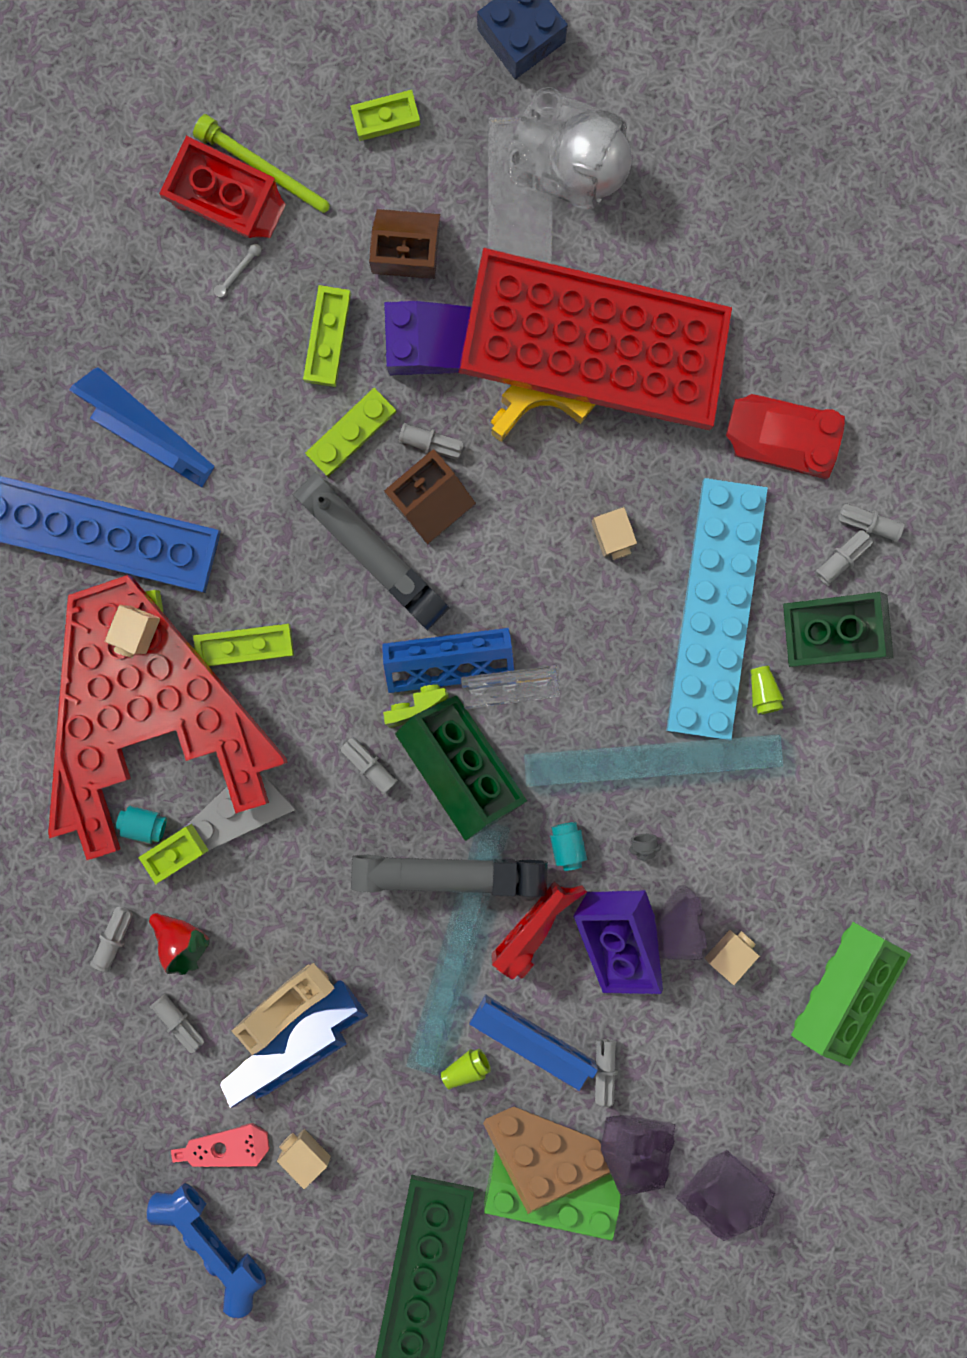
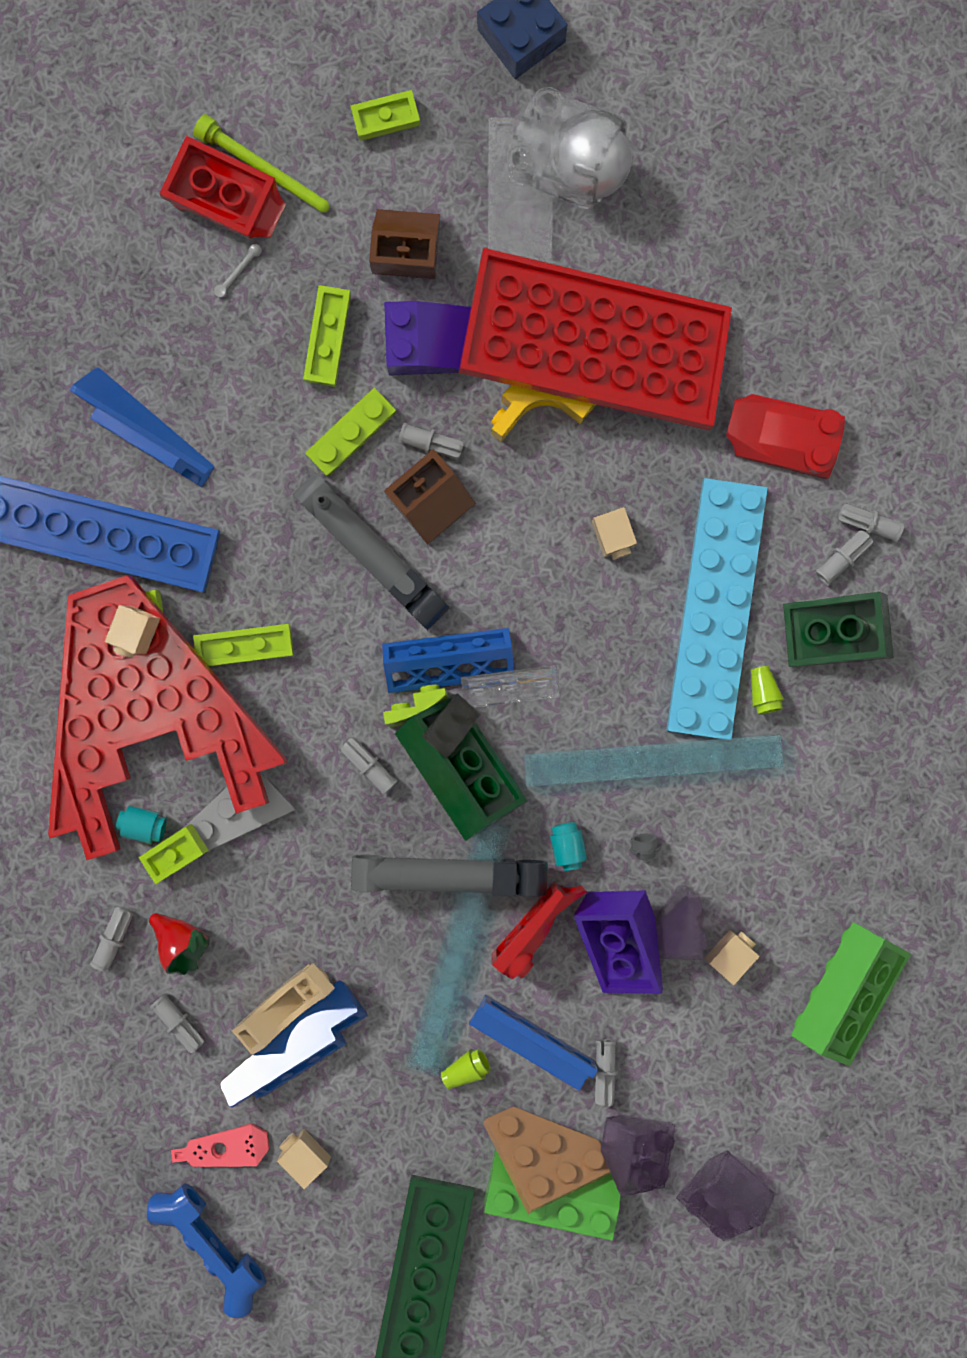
(451, 725): none -> clear smoke plate

